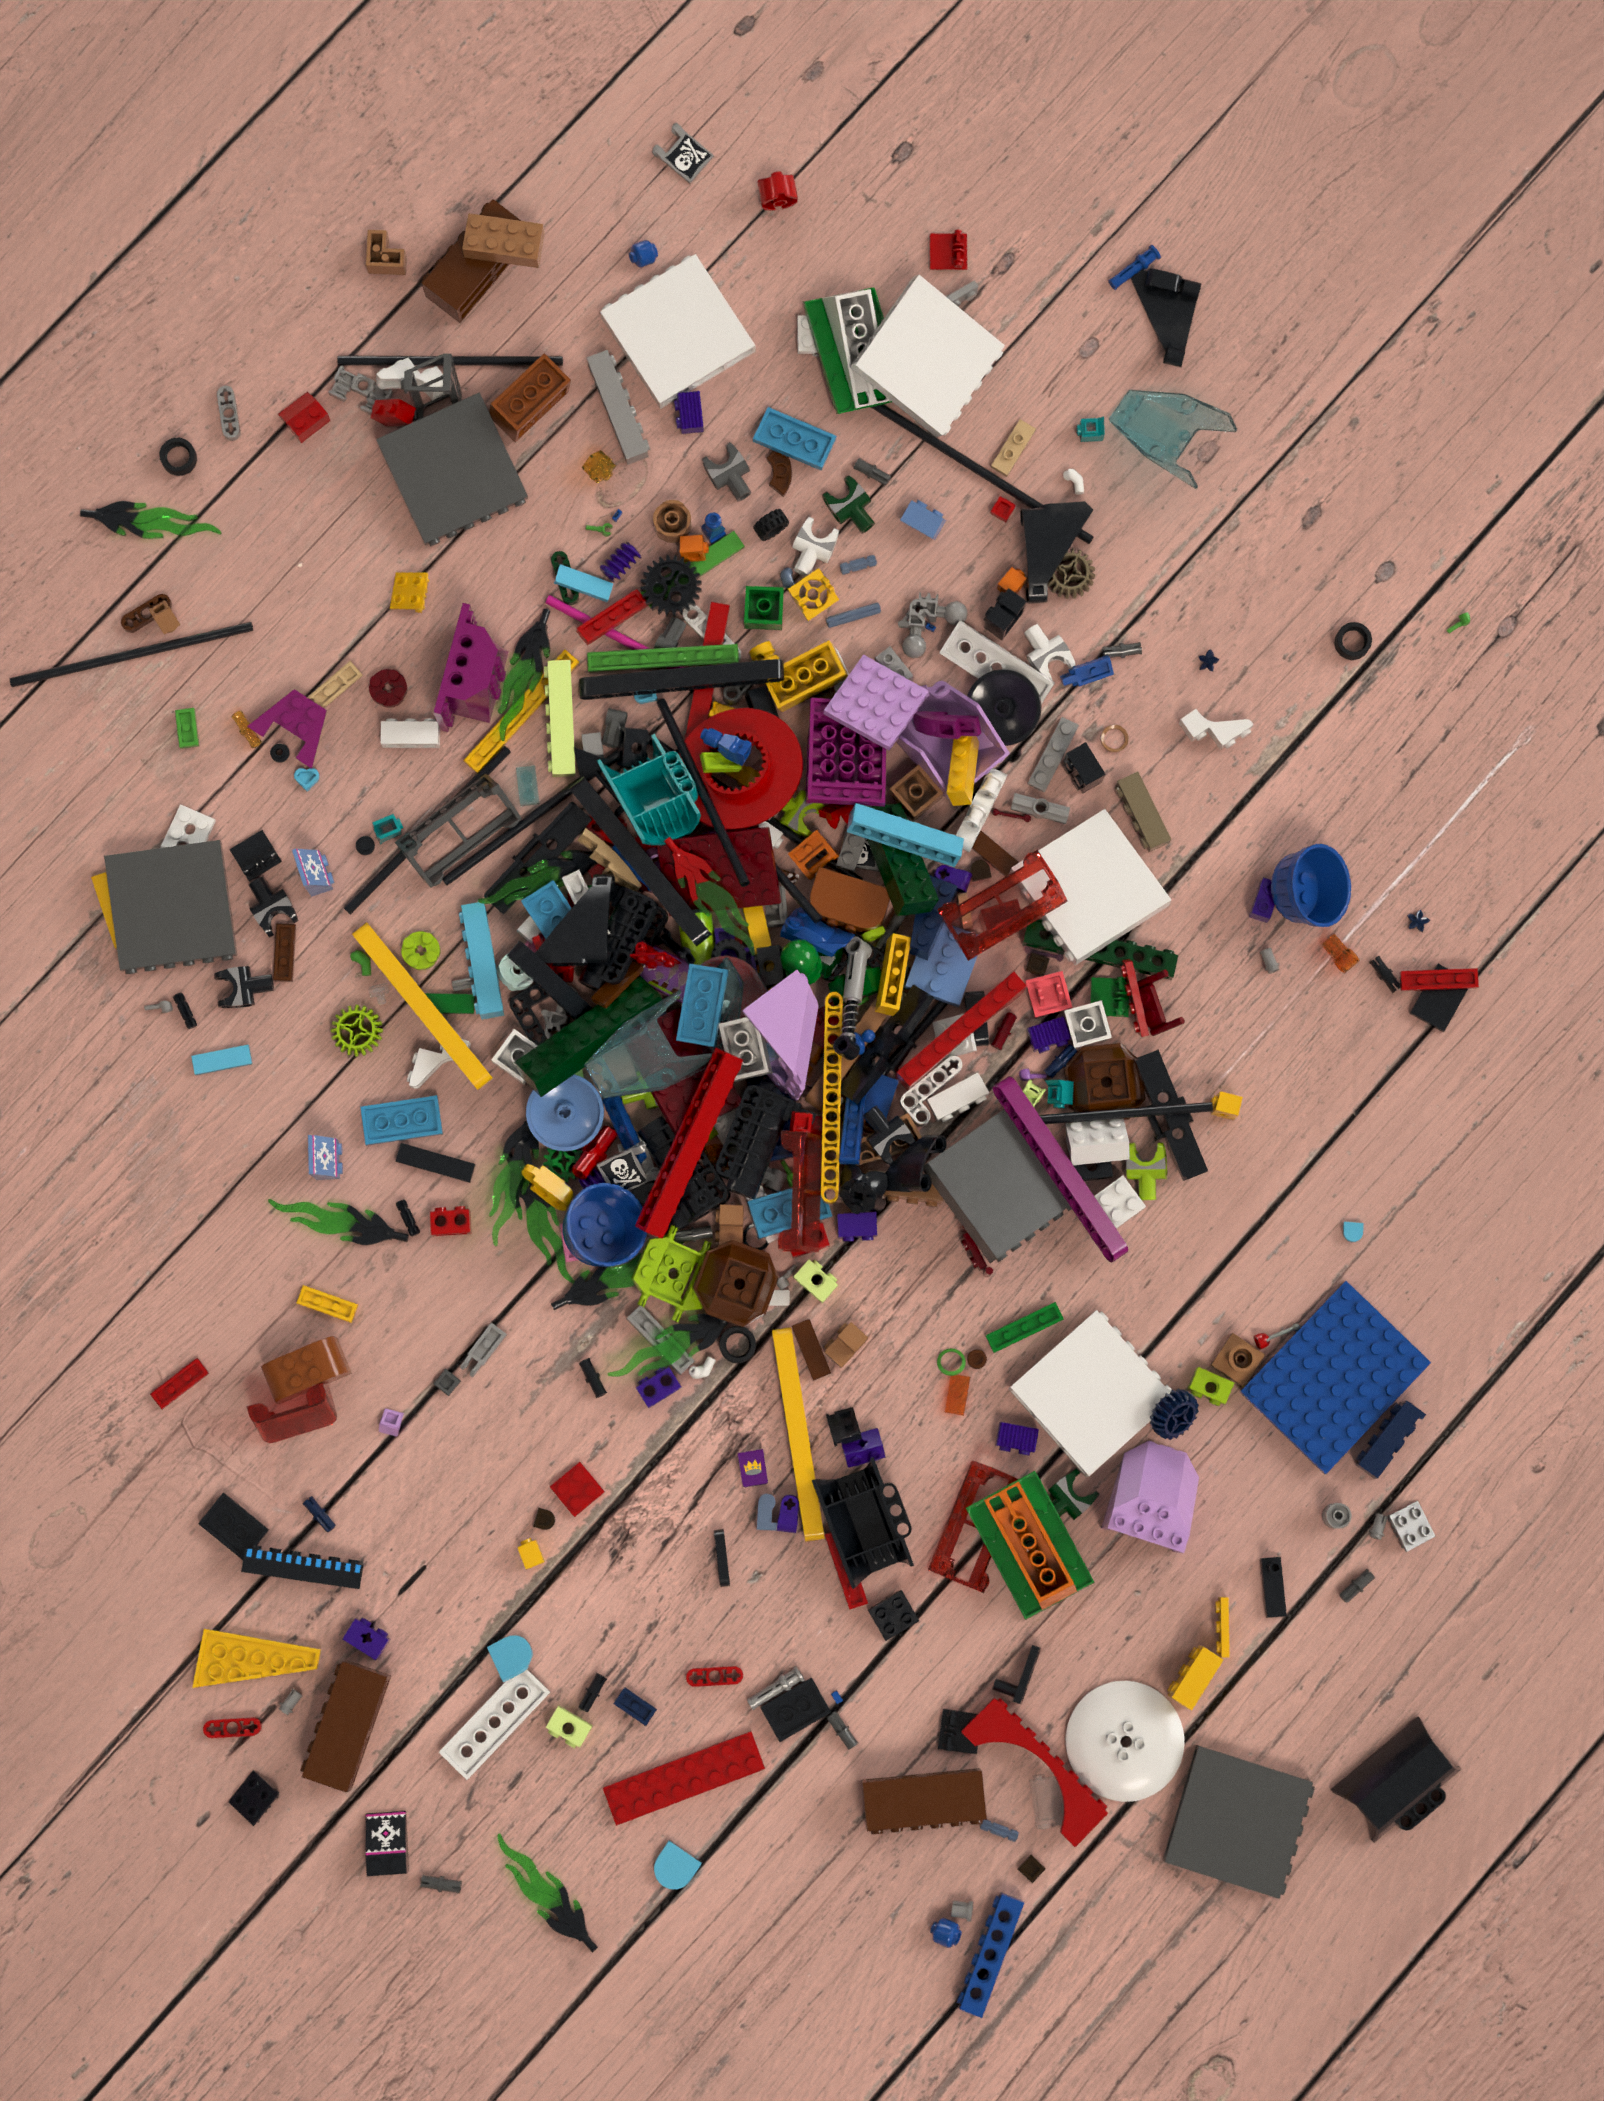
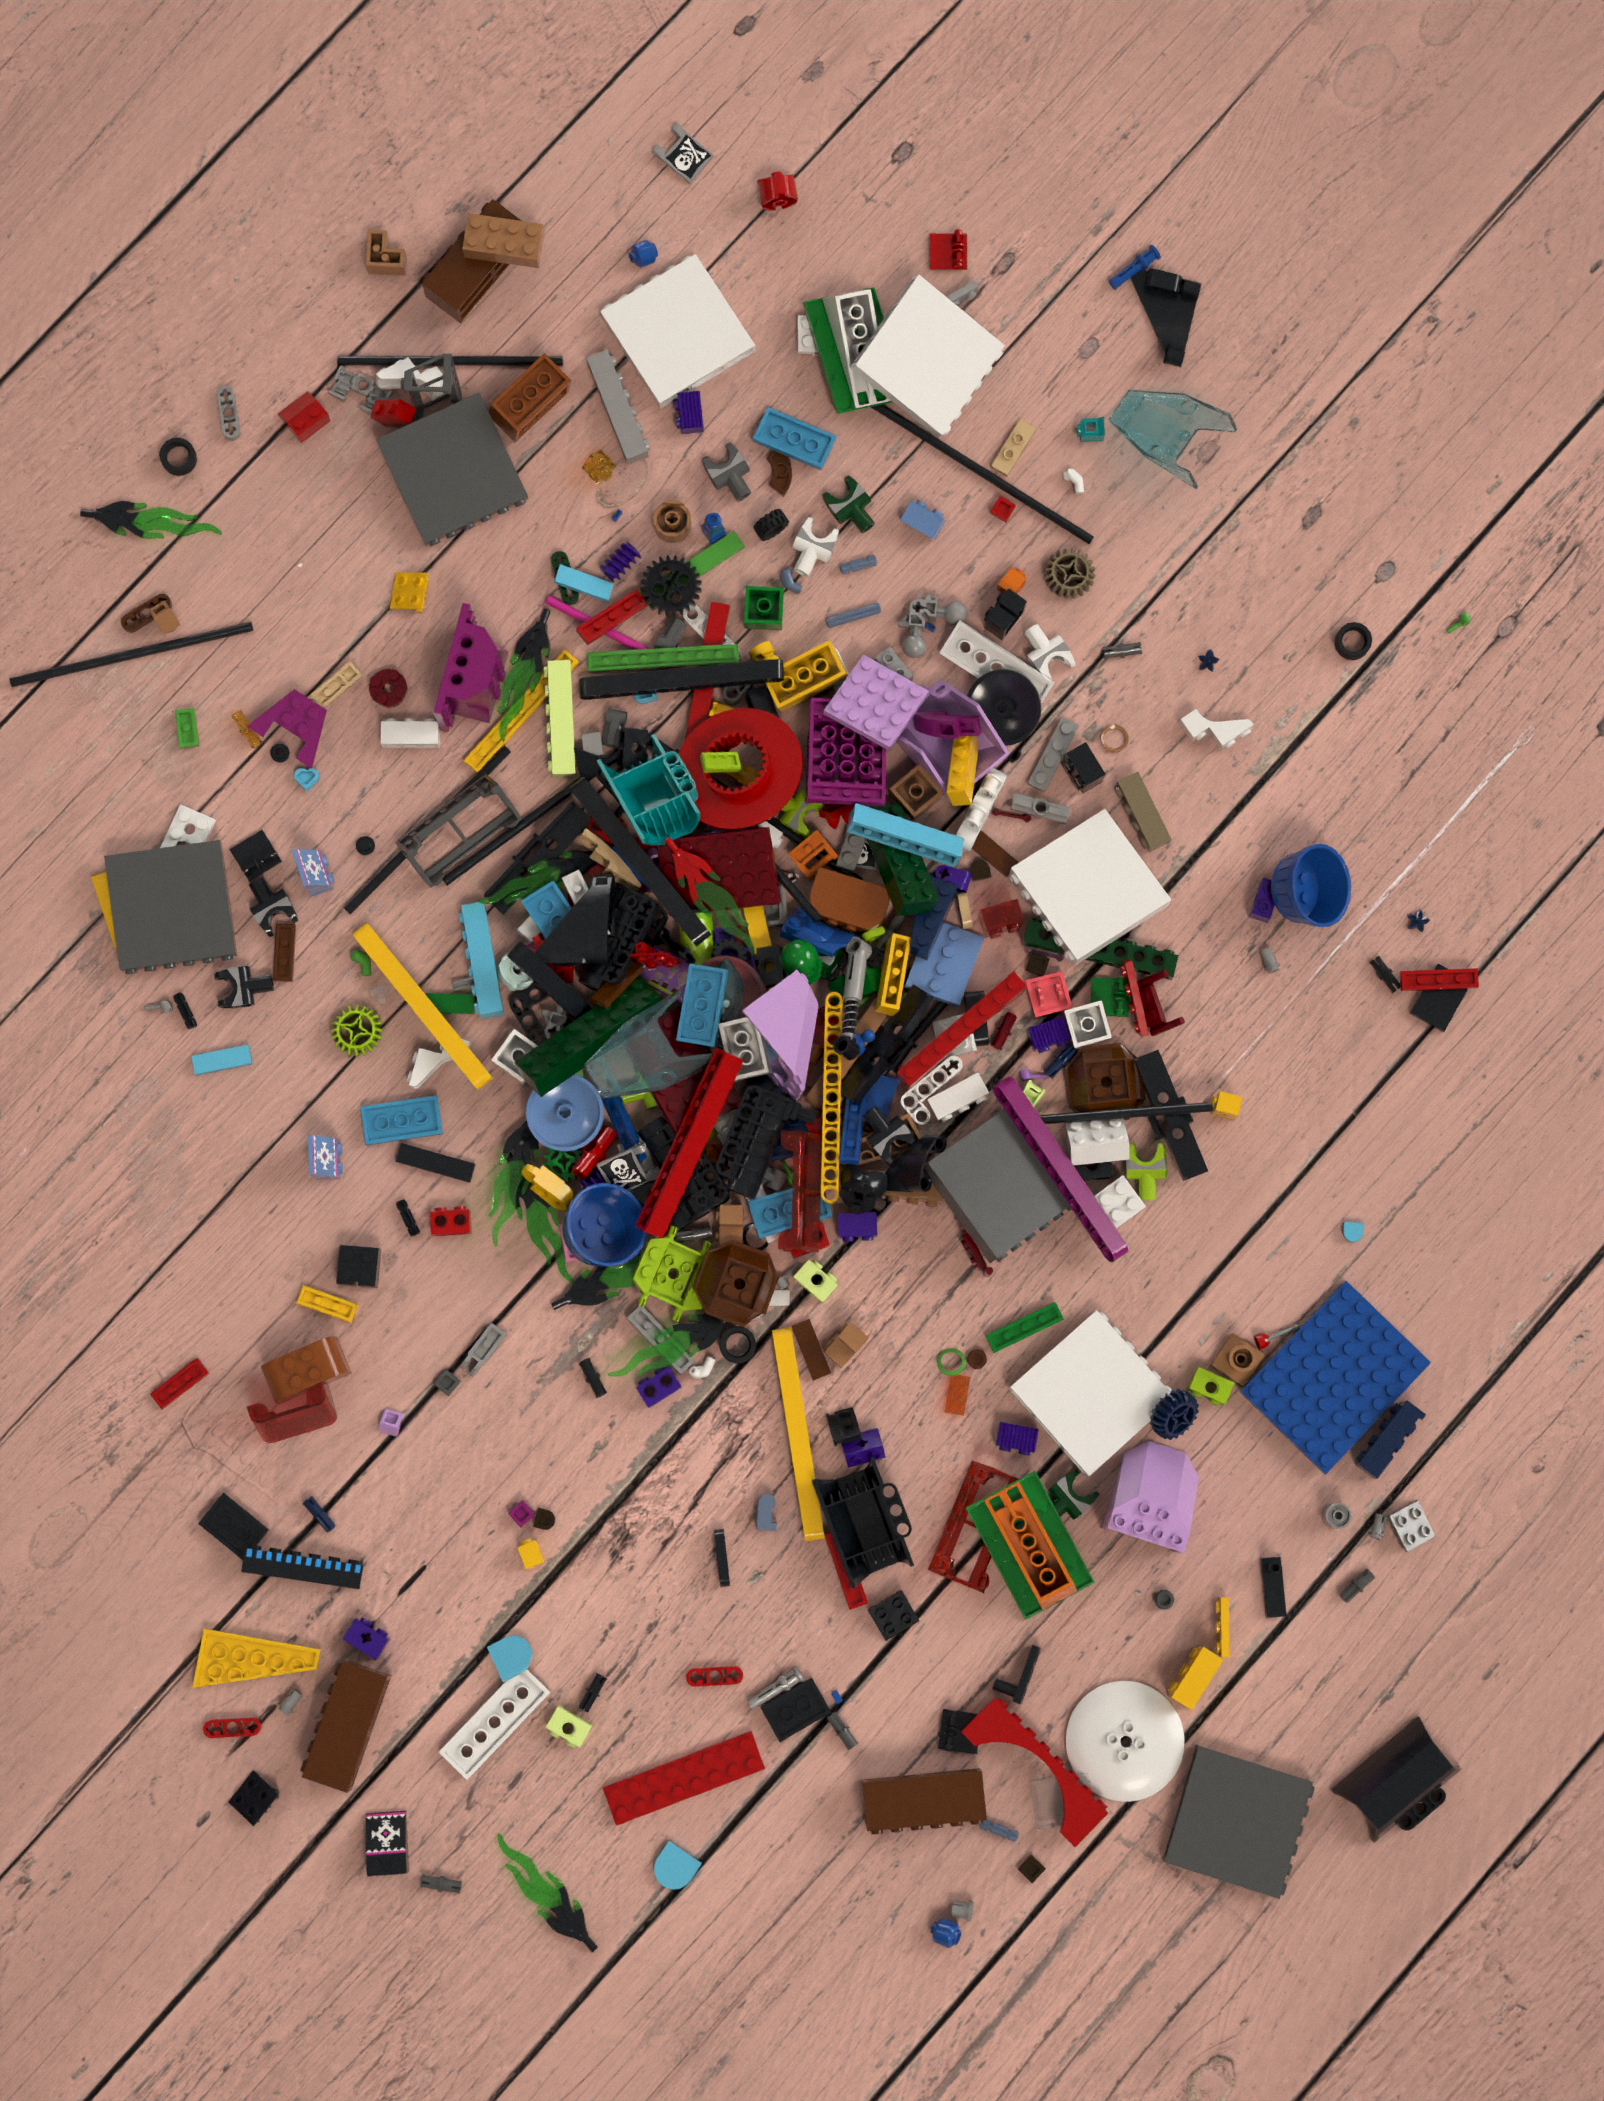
(340, 1222): piece -> none
(358, 1265): none -> black piece
(387, 828): teal window -> none
(414, 959): lime plate -> none
(521, 1513): none -> magenta plate
(527, 785): clear light blue plate -> none
(577, 1489): red plate -> none
(600, 529): bright green hand -> none
(635, 1706): dark blue plate -> none
(693, 548): orange brick -> none
(703, 793): black piece -> none
(728, 745): blue piece -> none
(752, 1468): dark purple piece -> none
(788, 1517): dark purple piece -> none
(801, 1121): red plate -> none
(830, 600): yellow piece -> none
(871, 471): dark grey axle -> none
(974, 945): clear red windscreen -> none
(977, 2005): blue brick -> none
(1048, 537): black panel -> none
(1060, 1093): teal window -> none
(1088, 672): blue hinge -> none
(1164, 1599): none -> dark grey plate
(1343, 957): clear orange piece -> none

